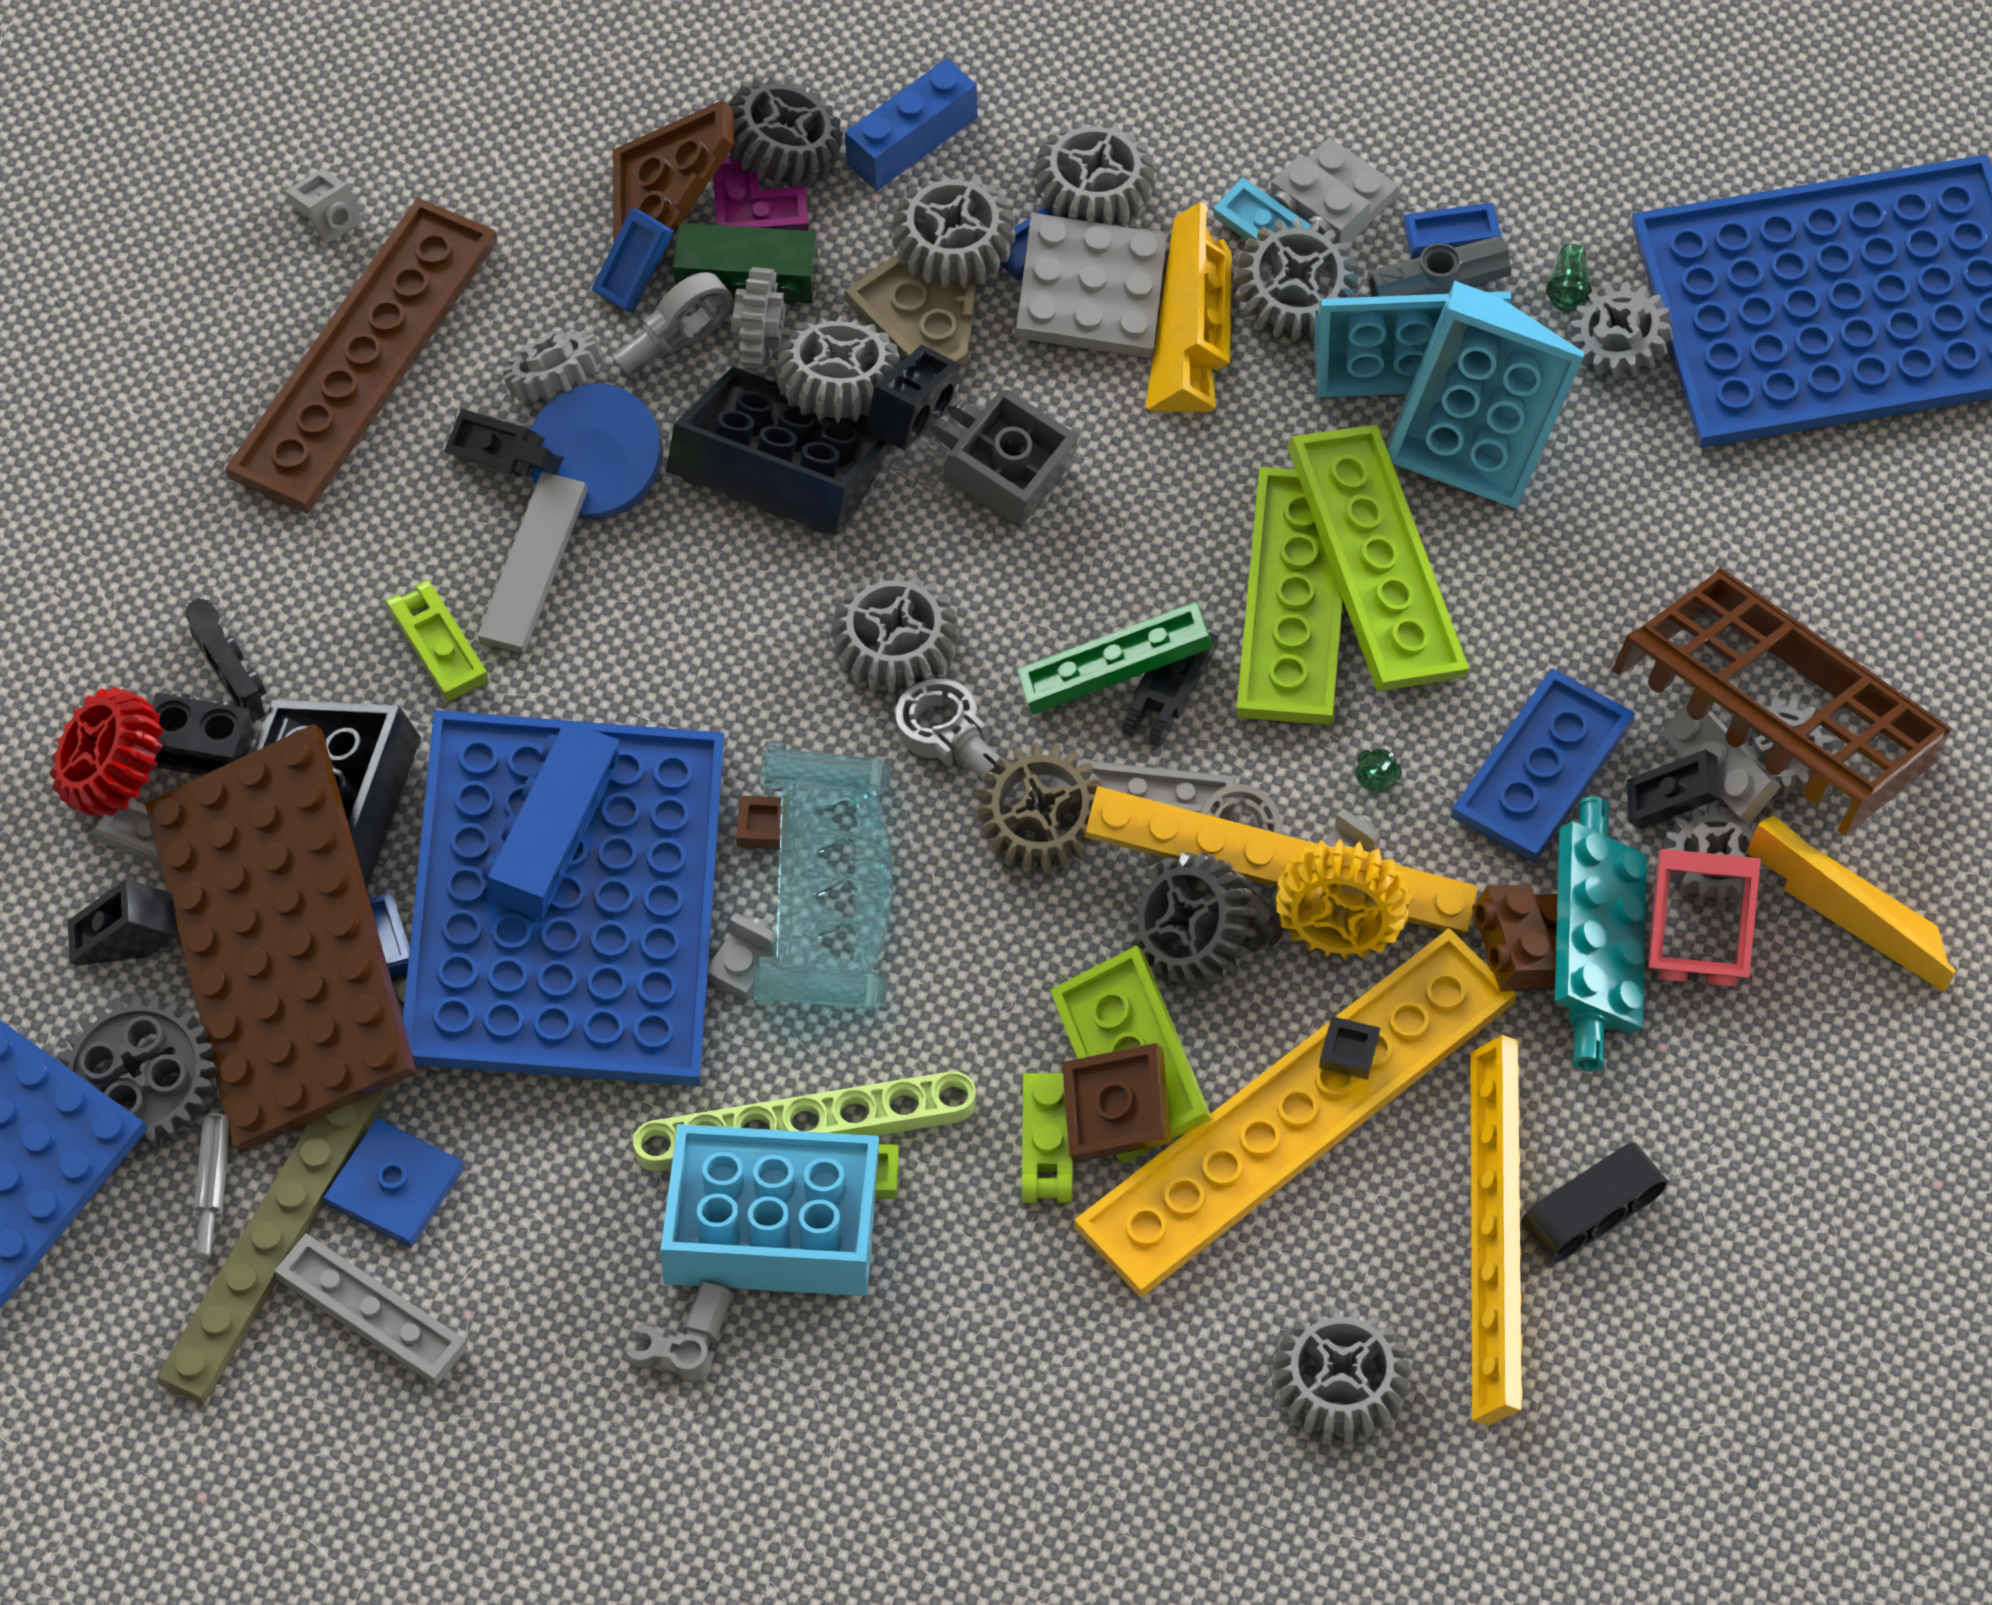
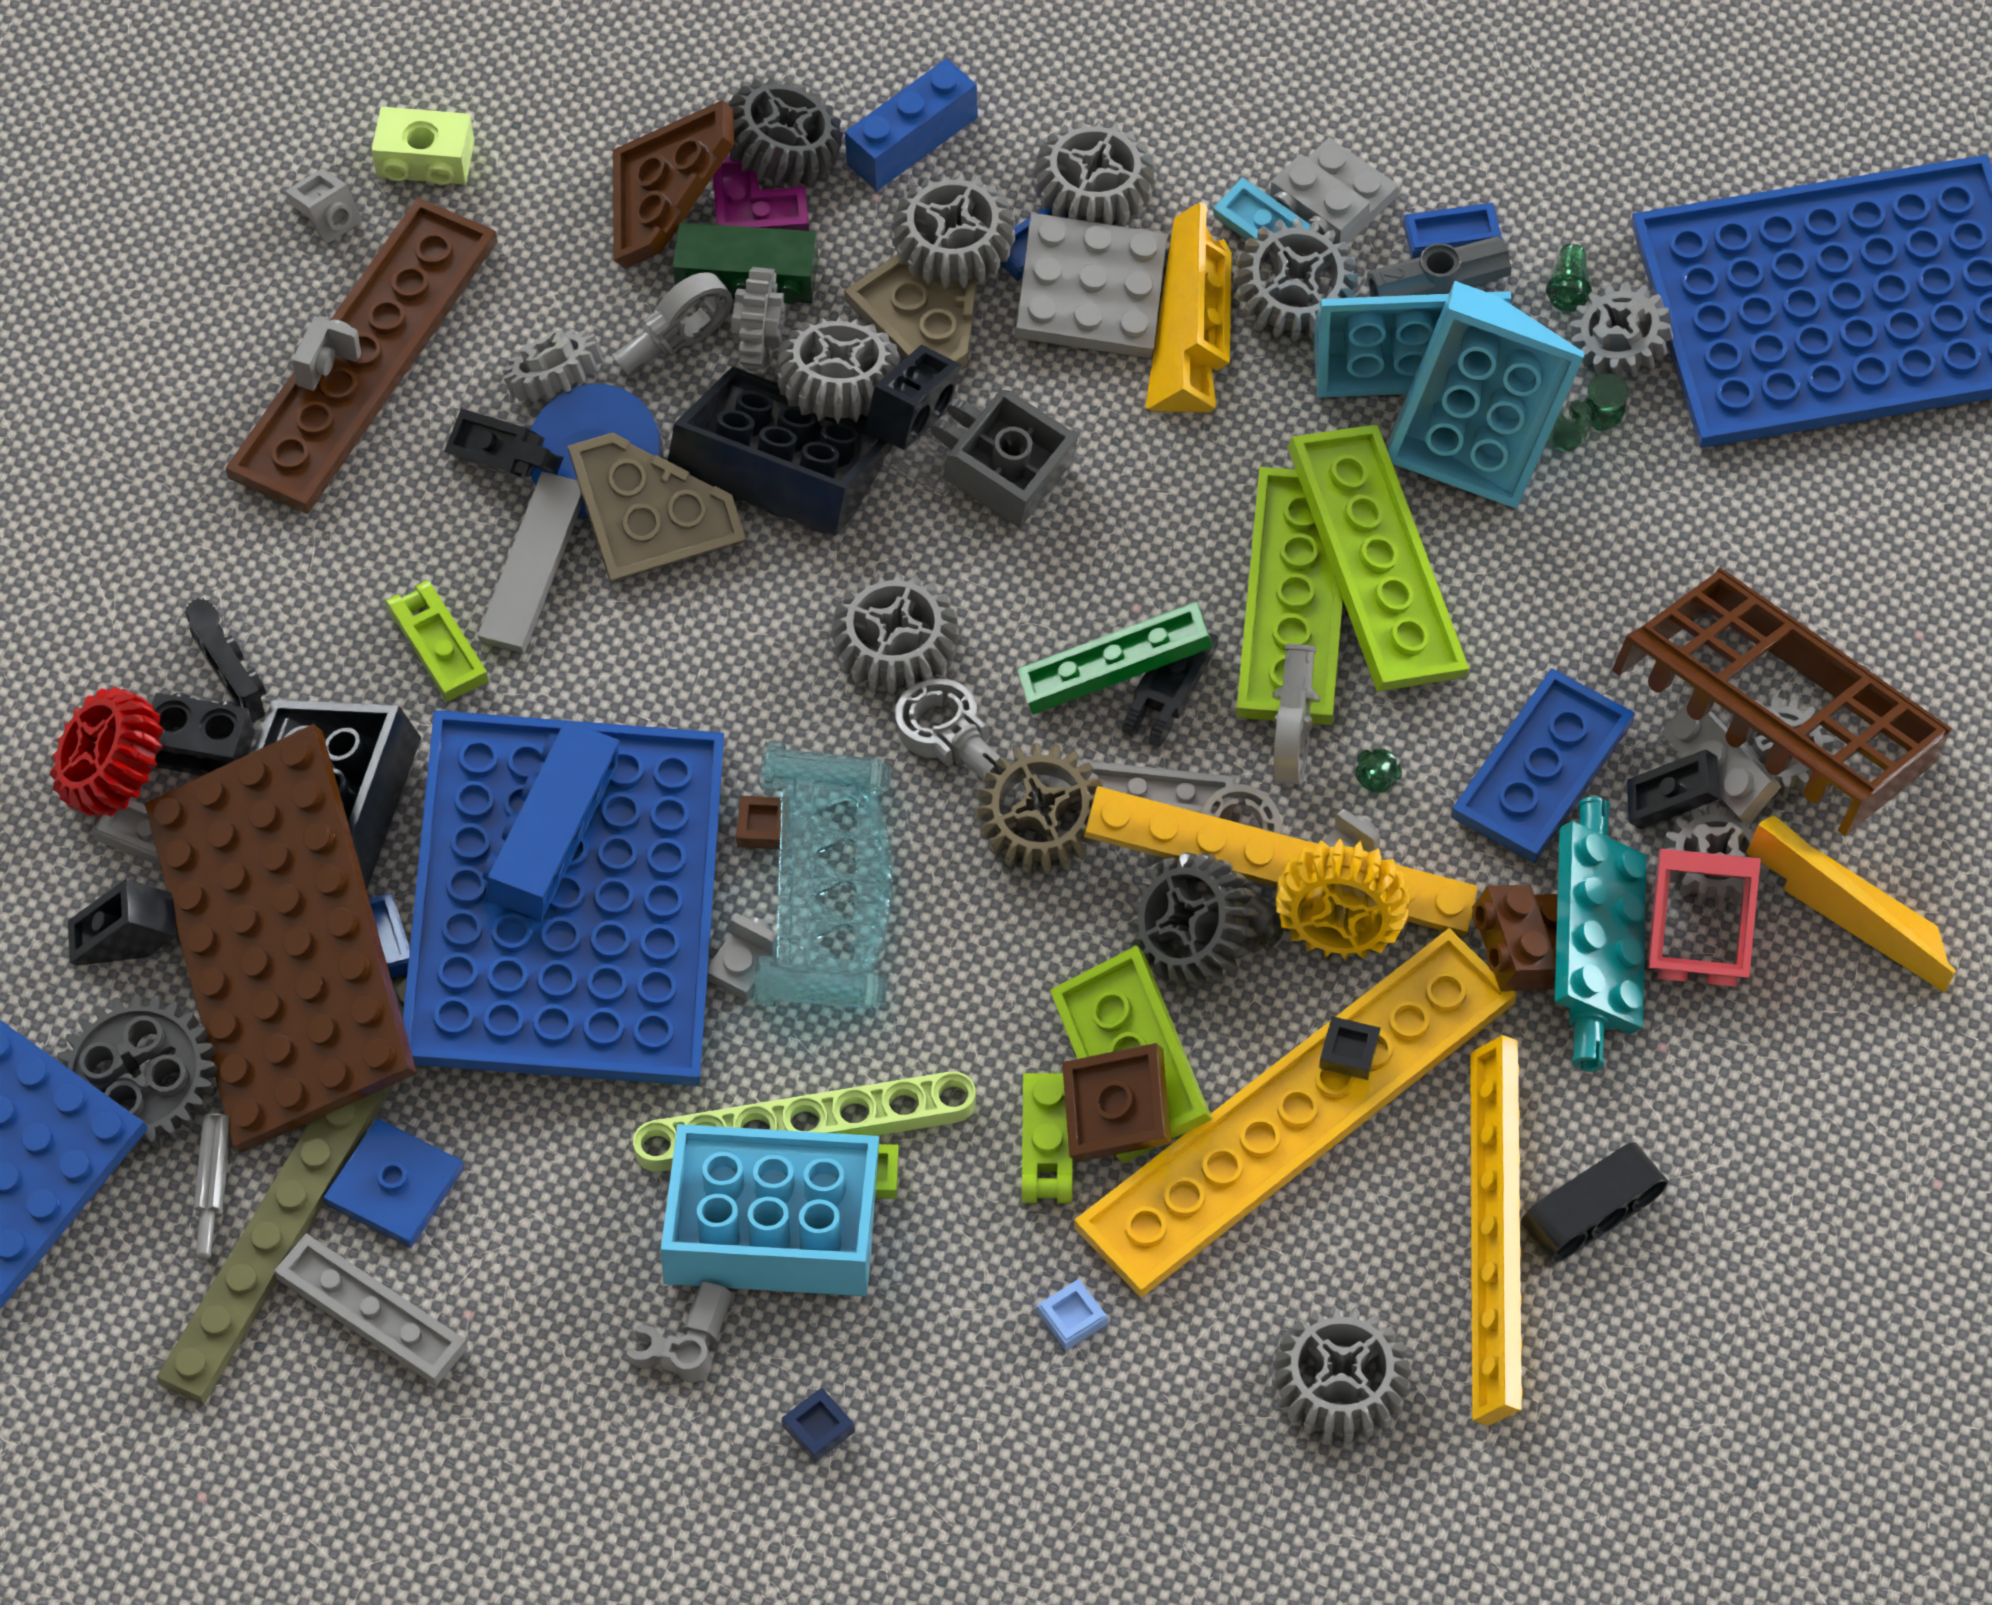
(320, 346): none -> light grey bracket
(423, 145): none -> yellowish green brick
(632, 260): blue tile -> none
(648, 508): none -> dark tan plate
(818, 1424): none -> dark blue plate
(1072, 1314): none -> light blue tile
(1294, 717): none -> light grey pin
(1601, 408): none -> clear green leg

